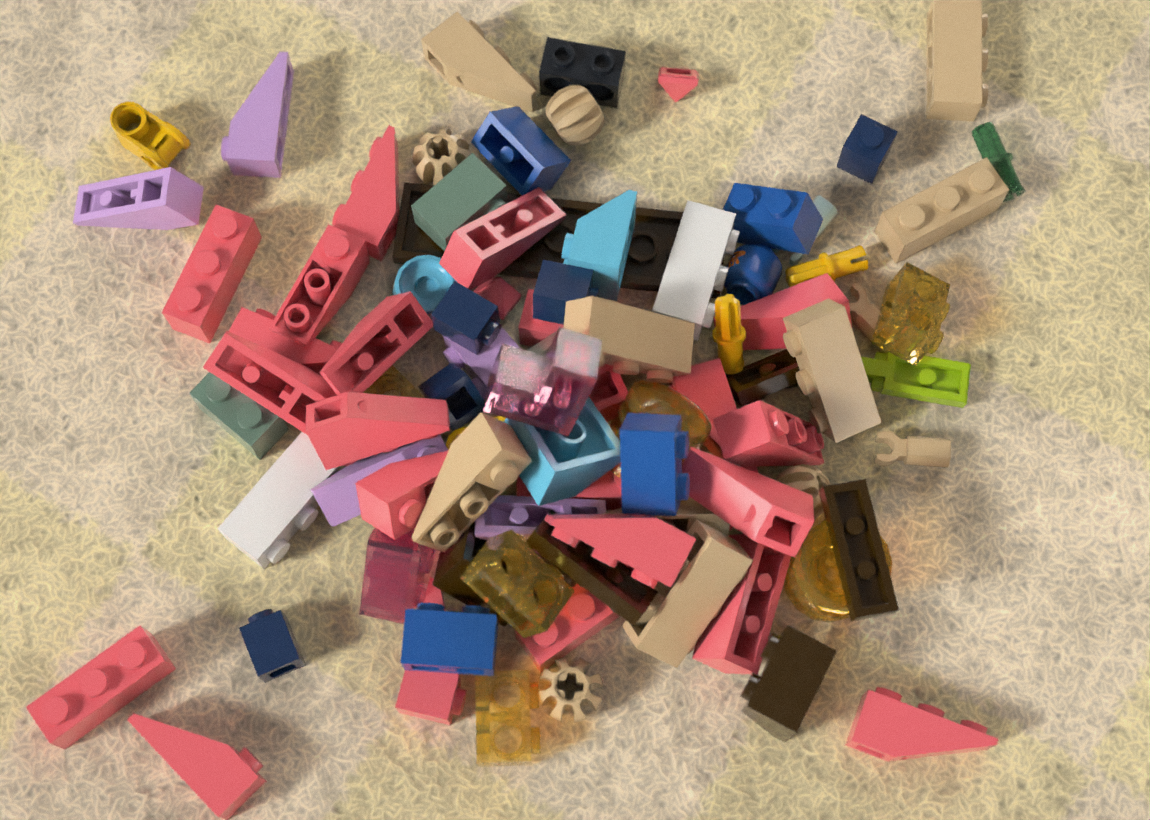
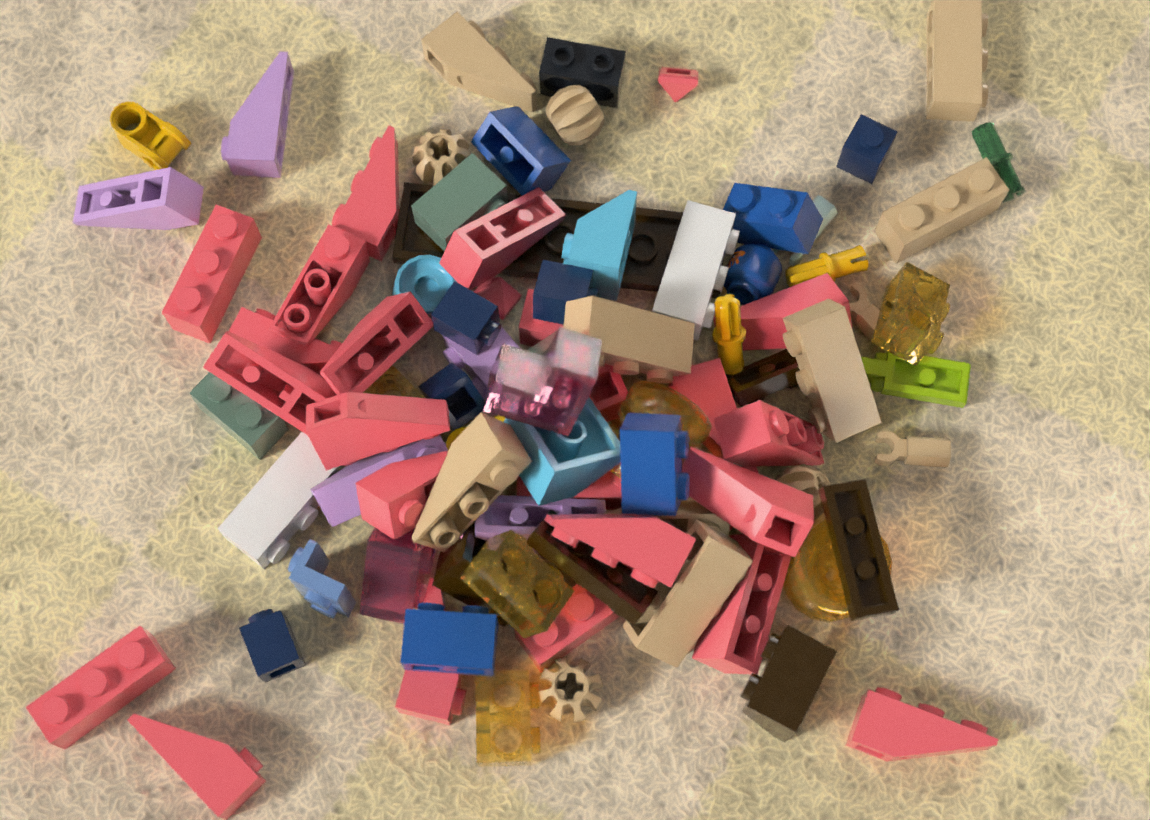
(322, 591): none -> medium blue bracket

